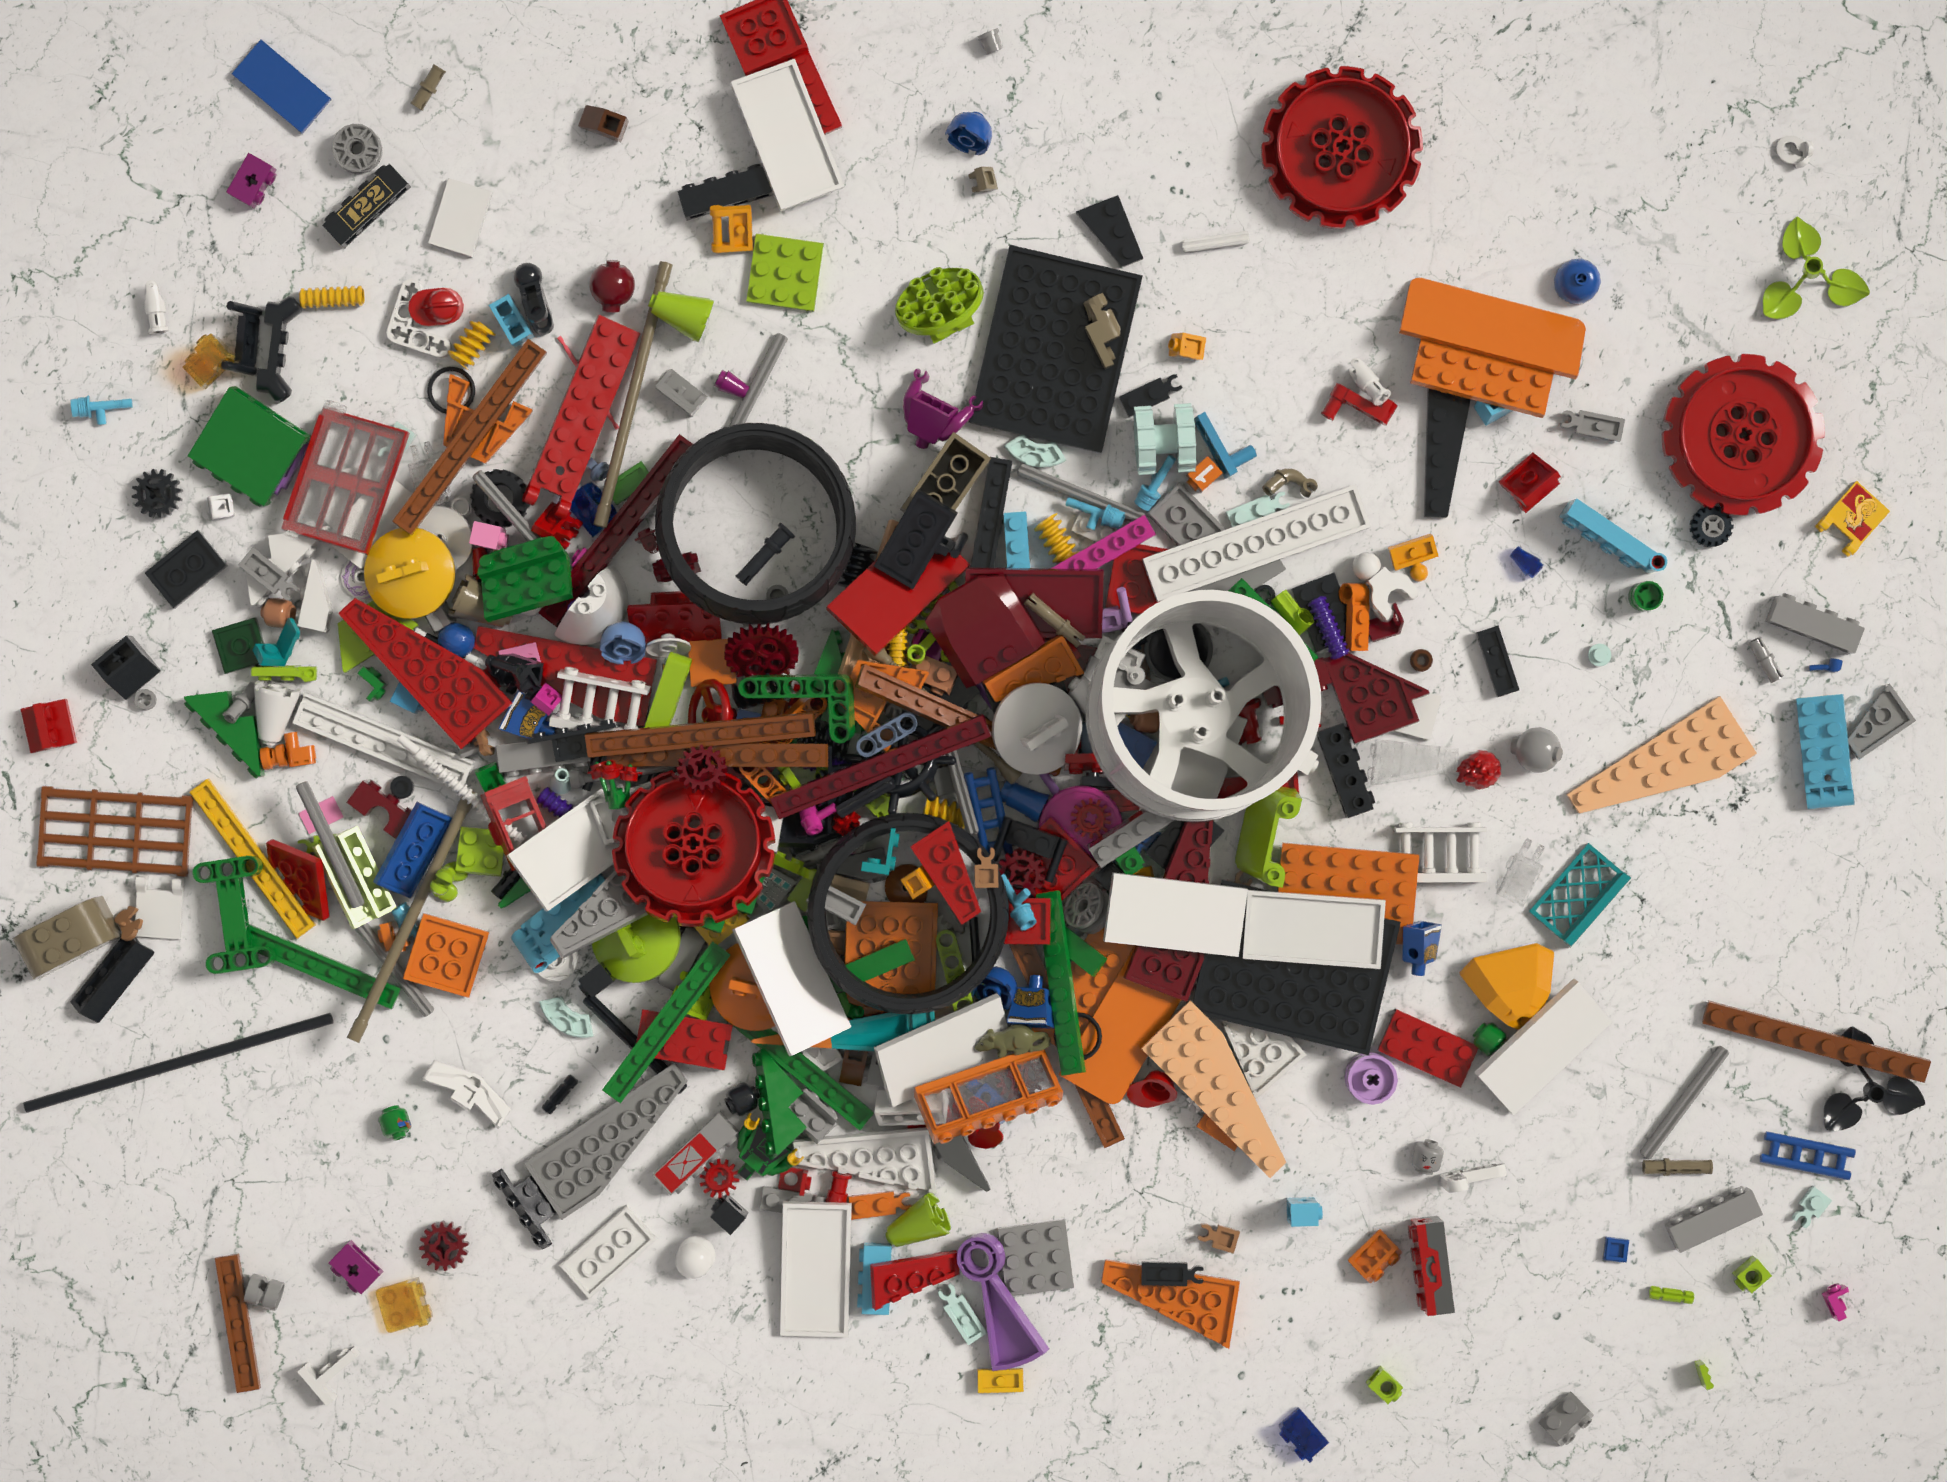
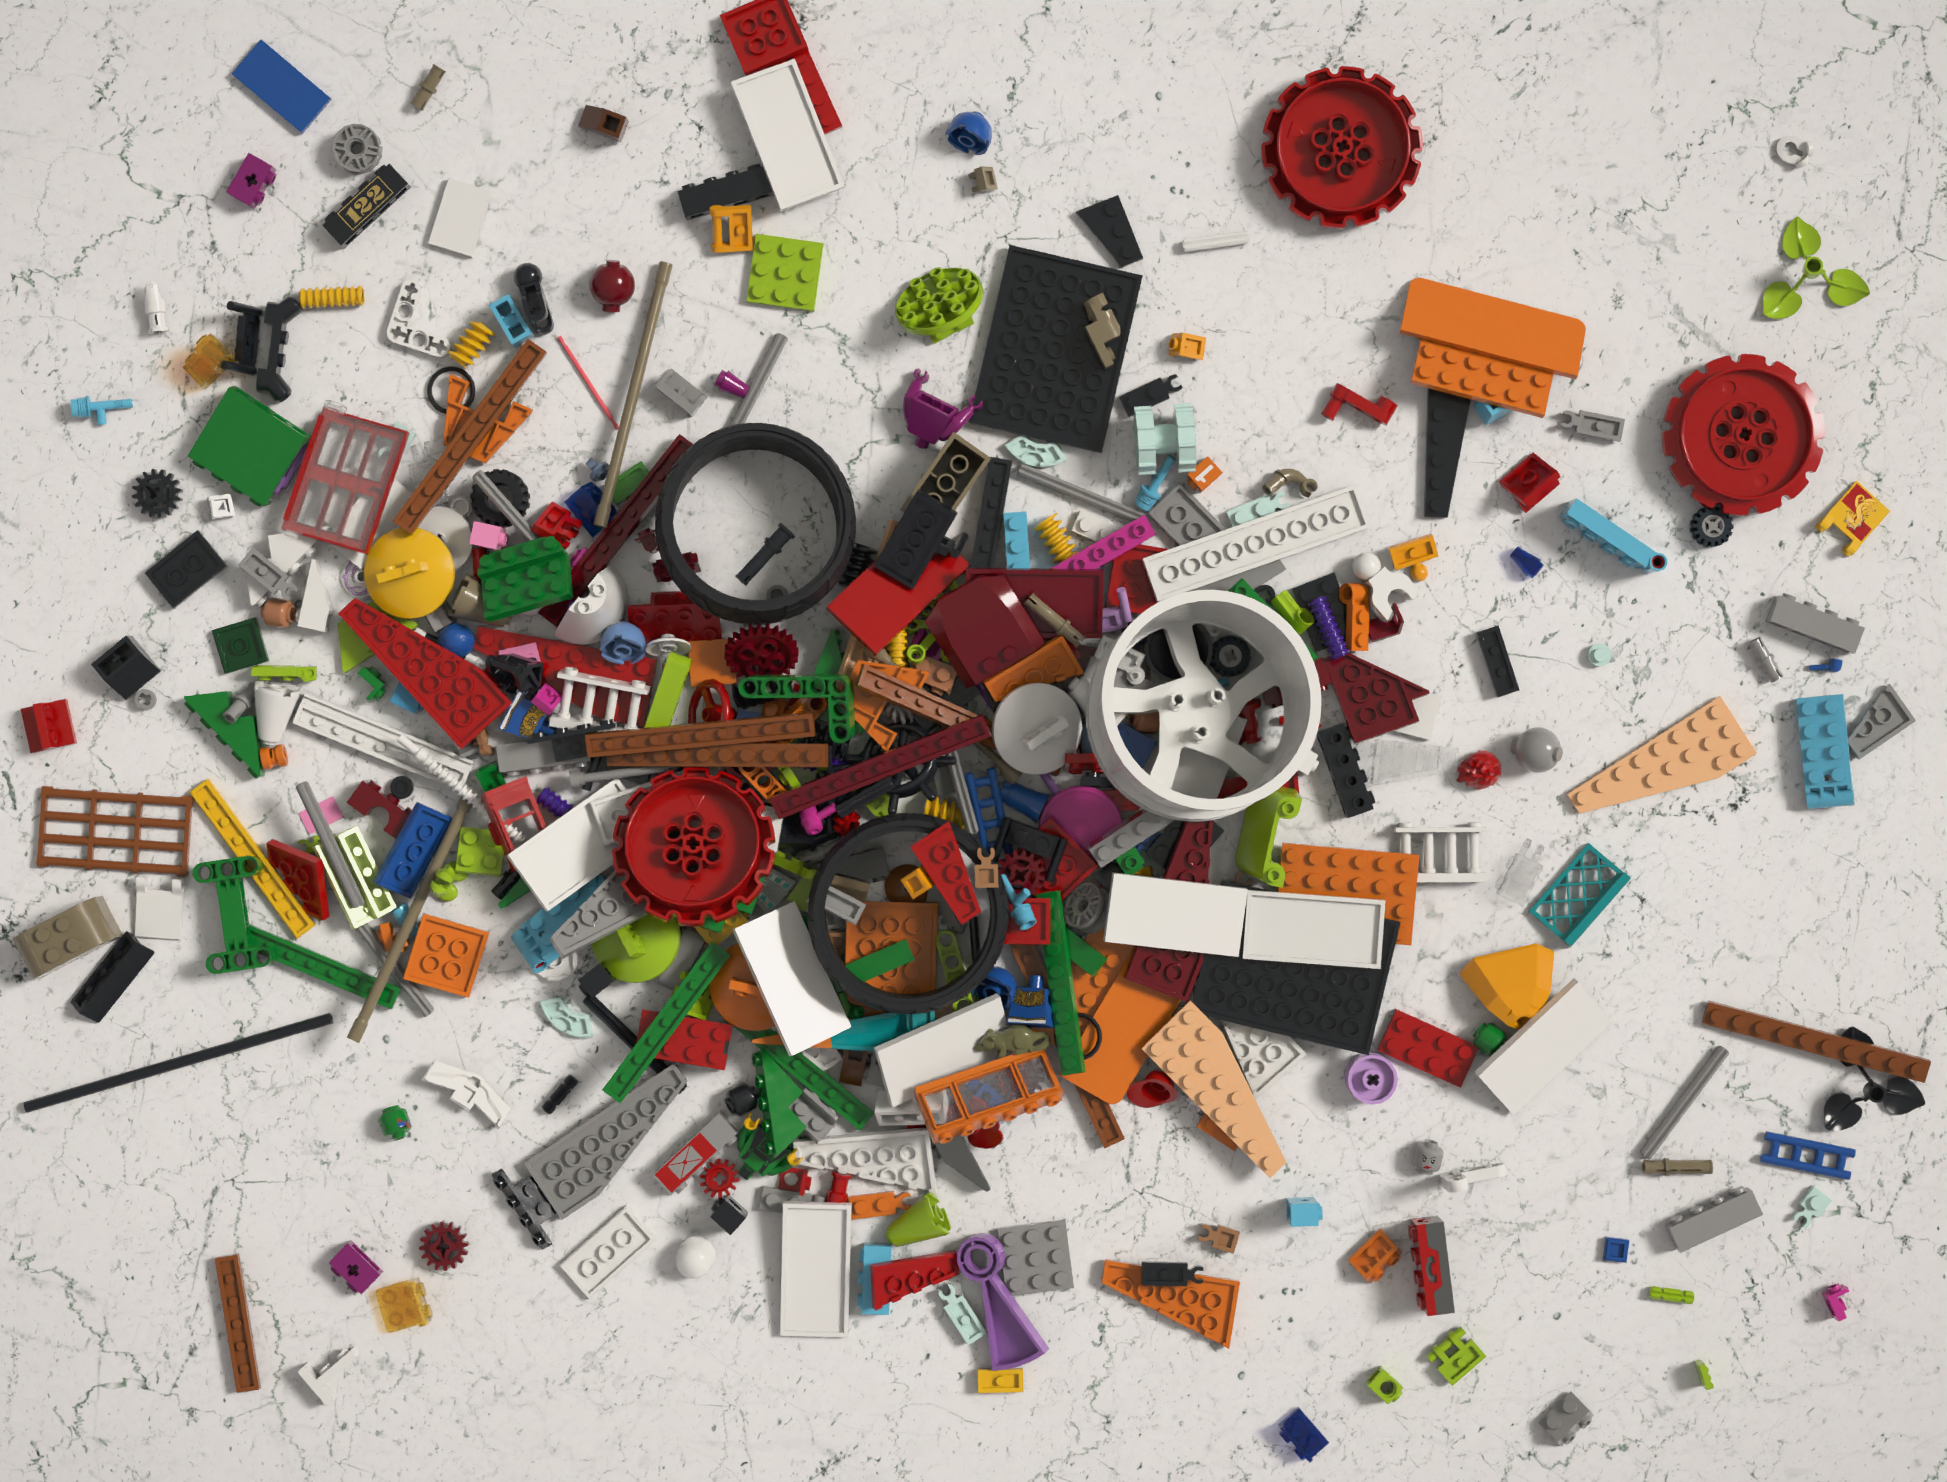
(128, 927): medium nougat piece -> none
(264, 1292): light grey wheel -> none
(278, 653): teal bracket -> none
(298, 755): orange piece -> none
(436, 306): red piece -> none
(560, 781): light aqua cone -> none
(582, 413): red hinge -> none
(609, 771): plant -> none
(682, 312): lime cone -> none
(707, 776): dark red gear -> none
(874, 865): teal bracket -> none
(879, 743): sand blue beam -> none
(991, 41): light grey piece -> none
(1087, 827): red gear -> none
(1110, 516): medium azure piece -> none
(1223, 658): none -> black wheel
(1226, 463): dark azure piece -> none
(1368, 382): white piece -> none
(1420, 945): blue torso -> none
(1428, 660): reddish brown plate -> none
(1461, 1360): none -> lime plate
(1568, 285): blue cylinder -> none
(1645, 596): green wheel -> none
(1760, 1278): lime brick -> none

